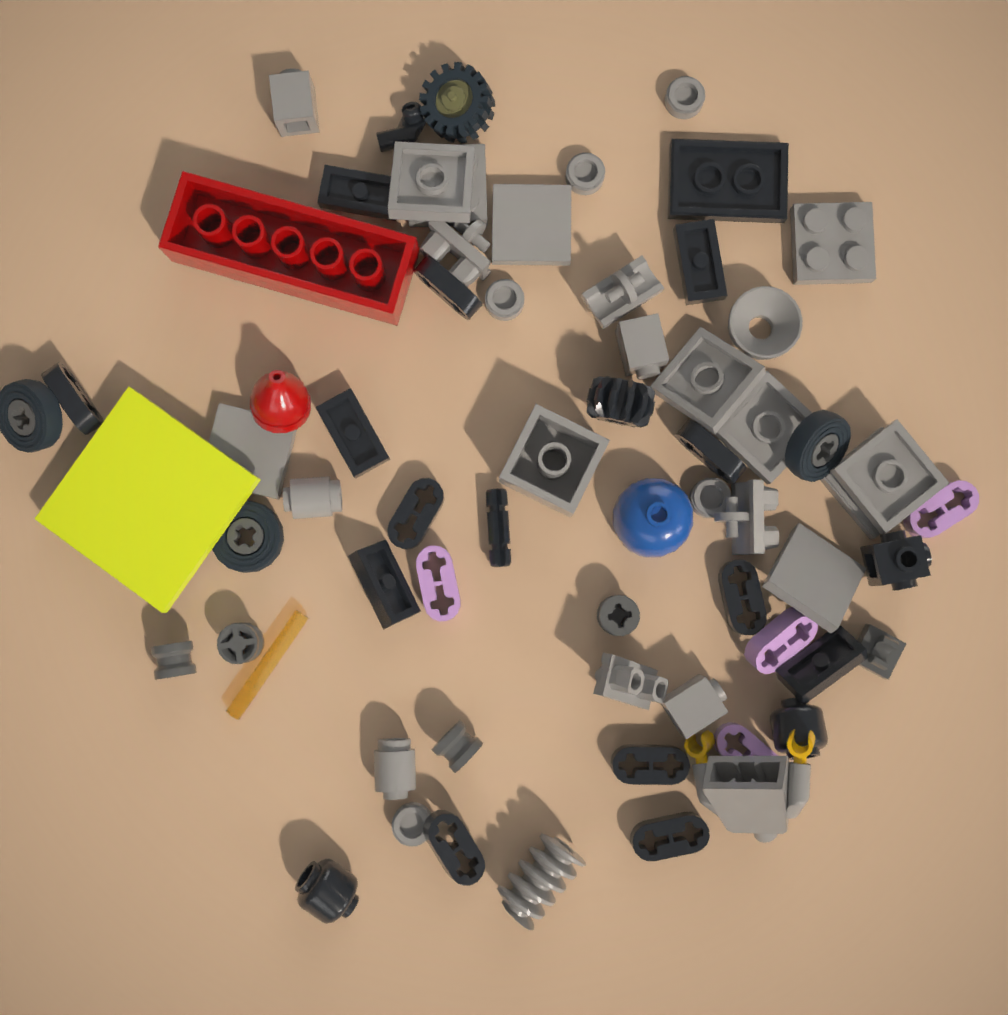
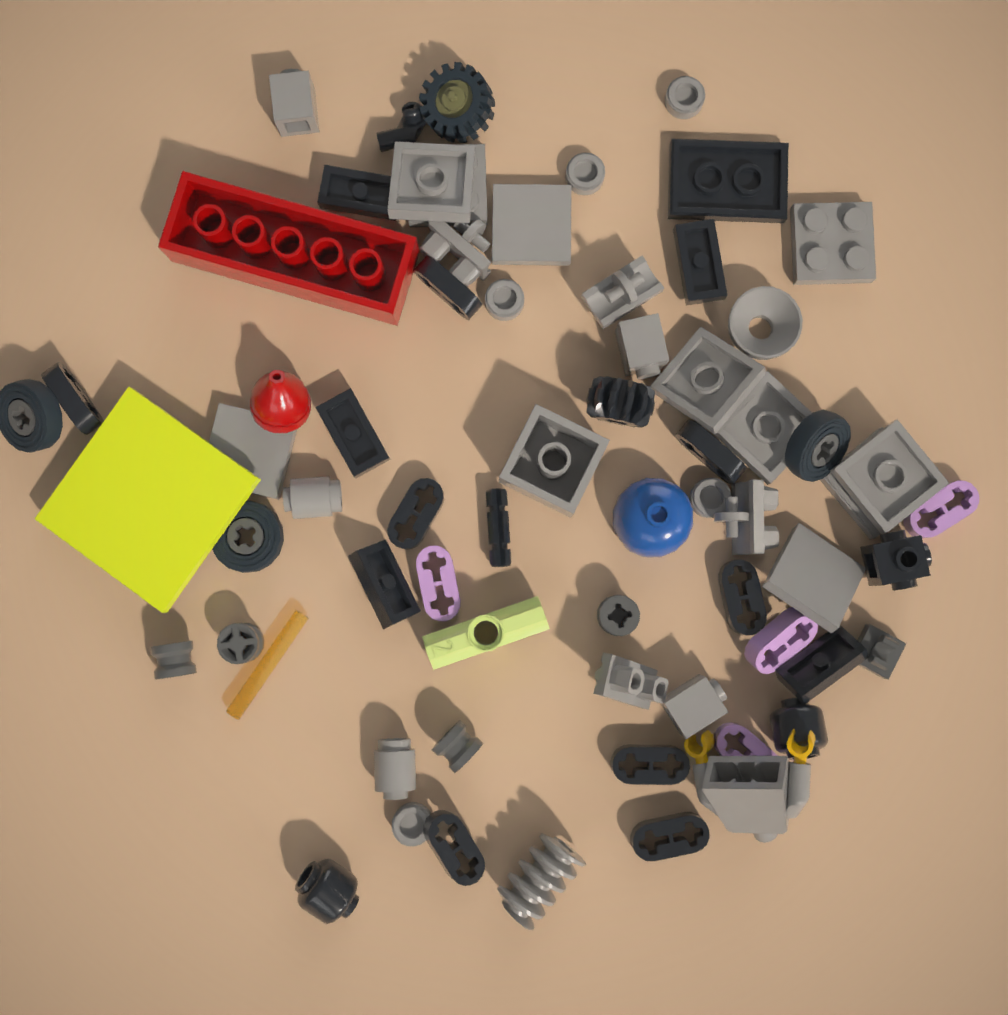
(459, 640): none -> yellowish green piece

